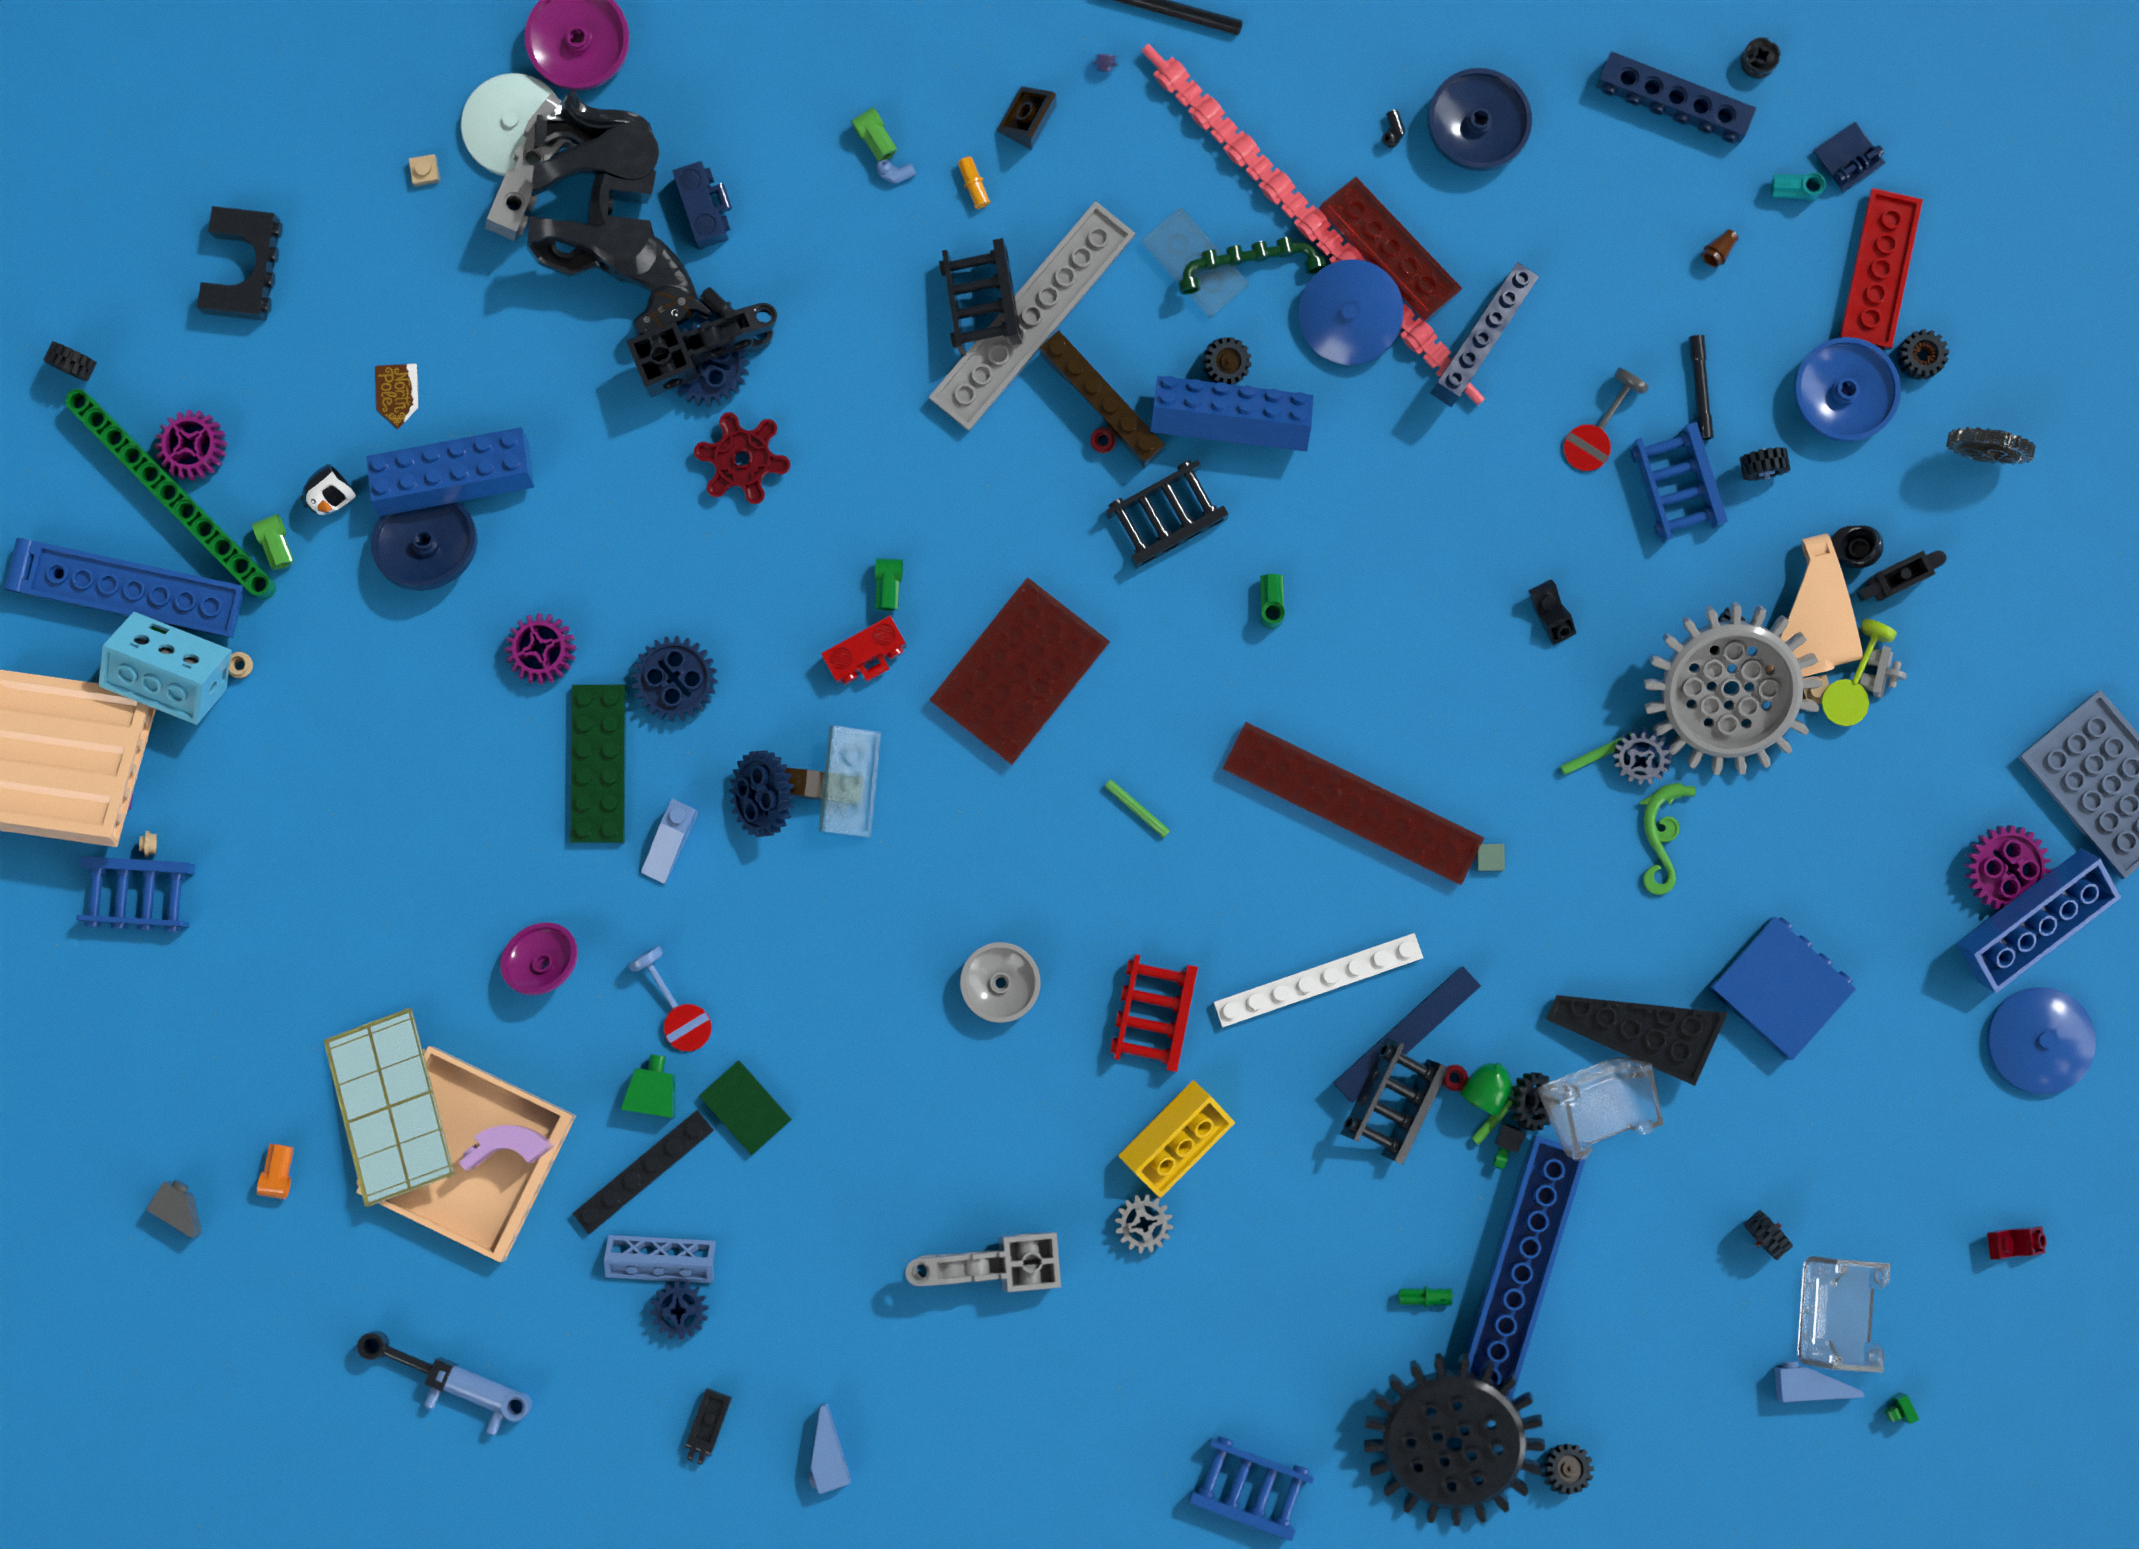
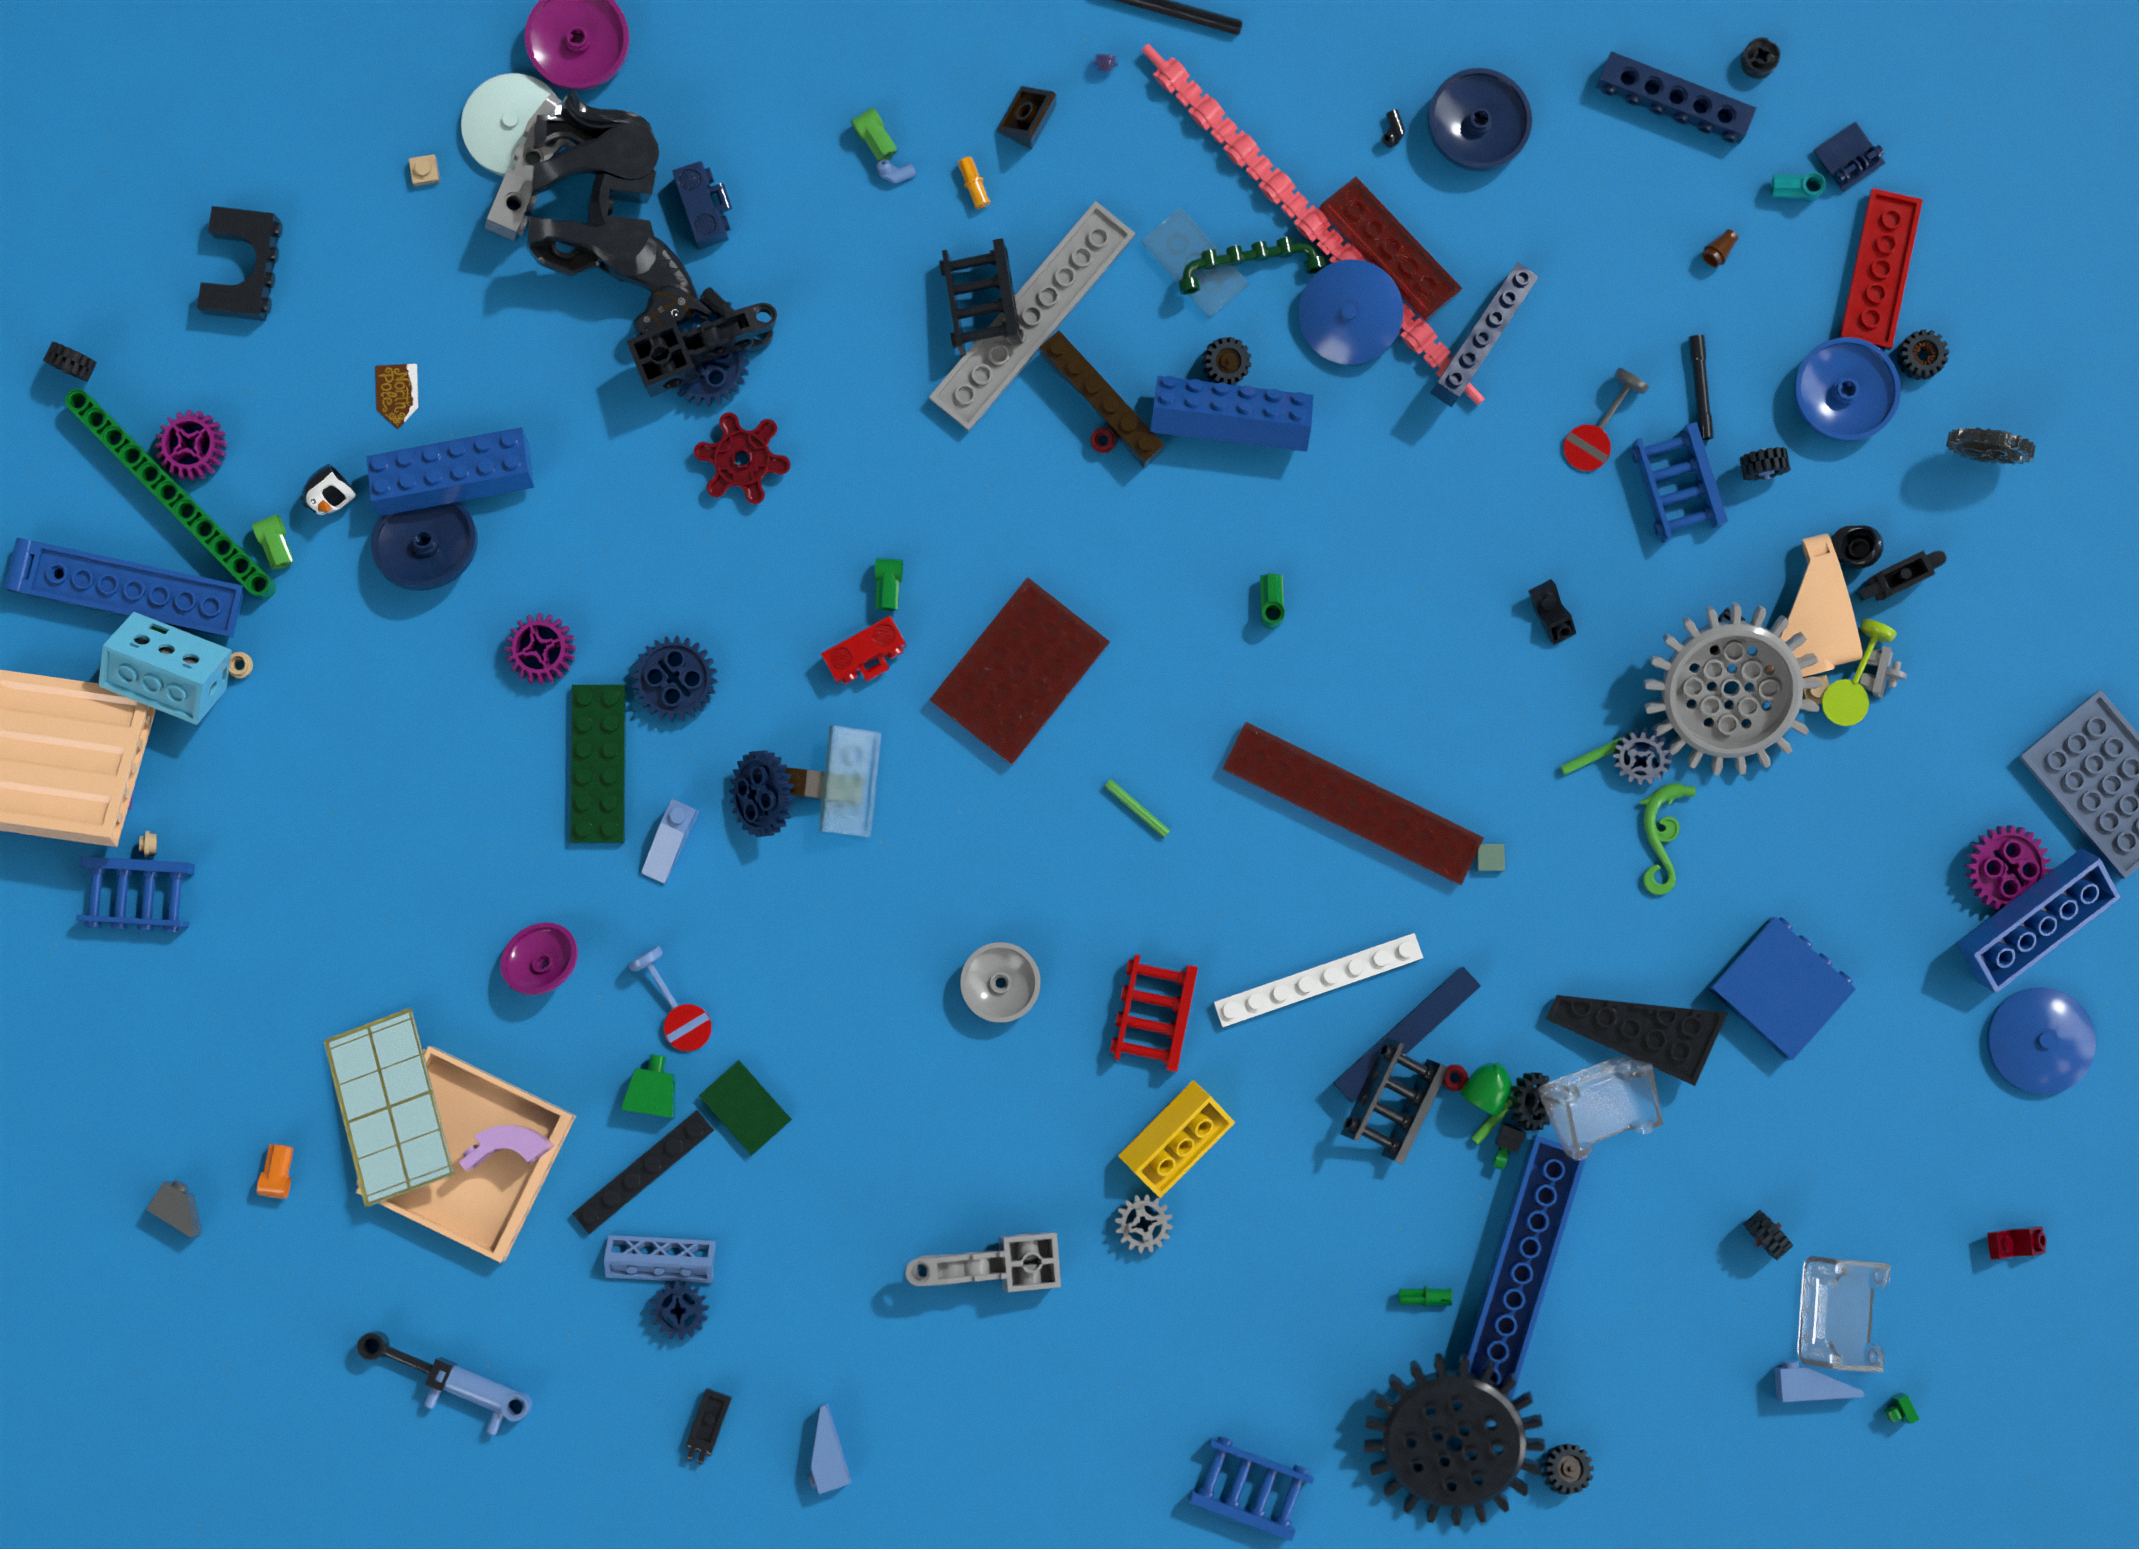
(1166, 539): black fence -> none

